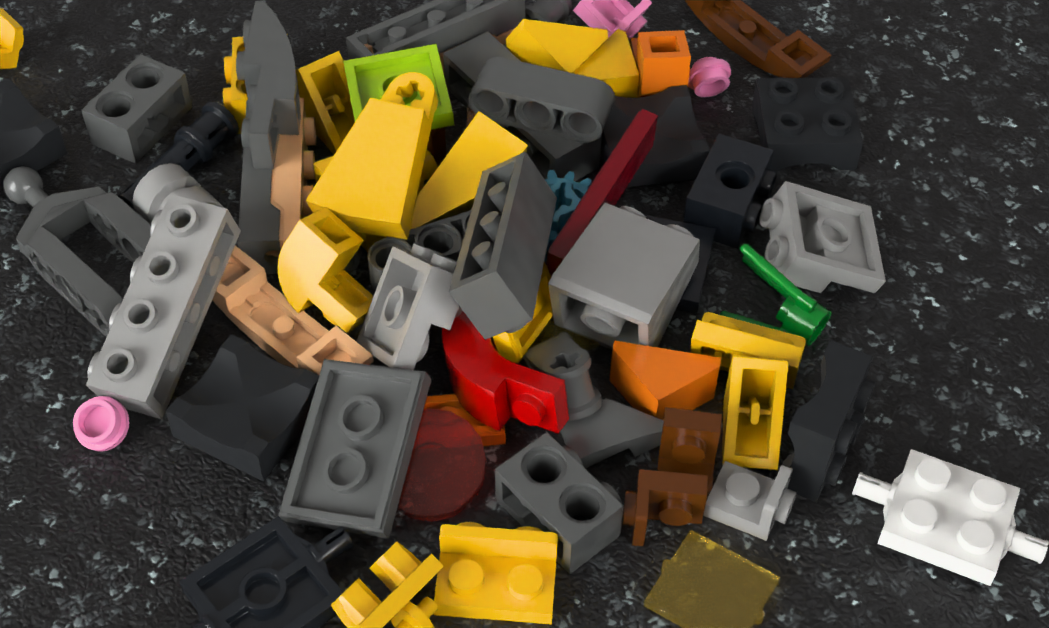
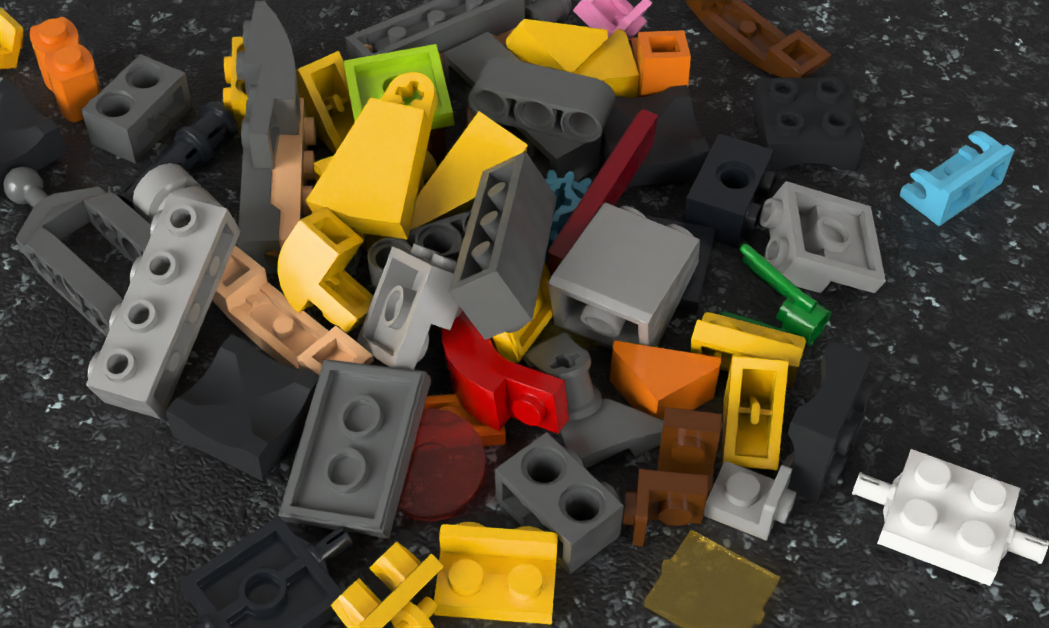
(65, 66): none -> orange brick
(101, 423): bright pink plate -> none
(709, 76): bright pink plate -> none
(959, 179): none -> medium azure hinge

